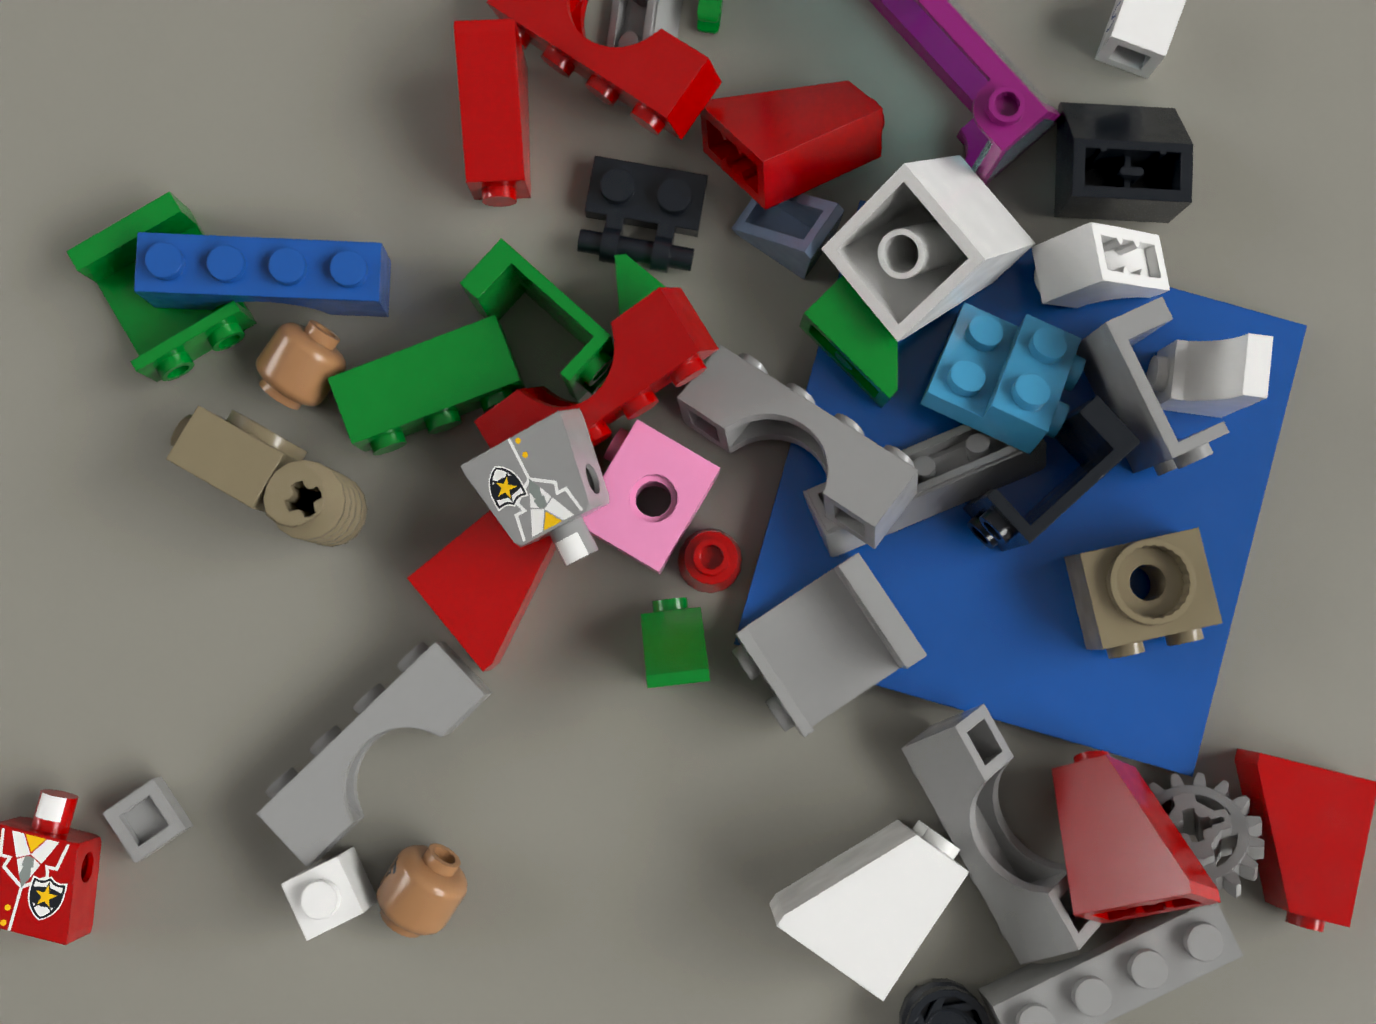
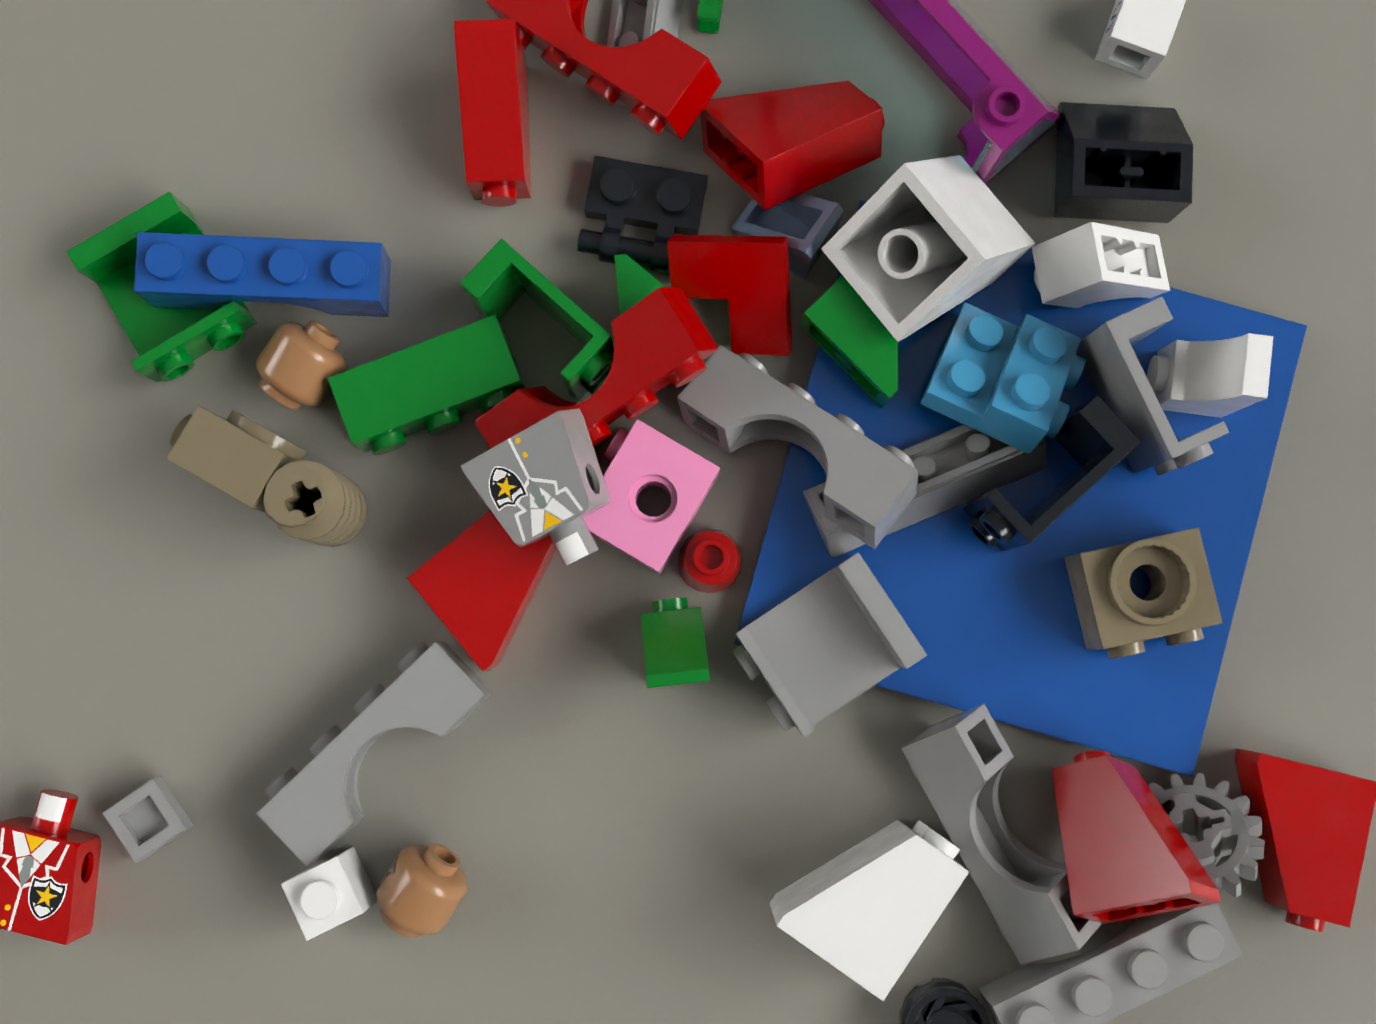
(750, 275): none -> red tile

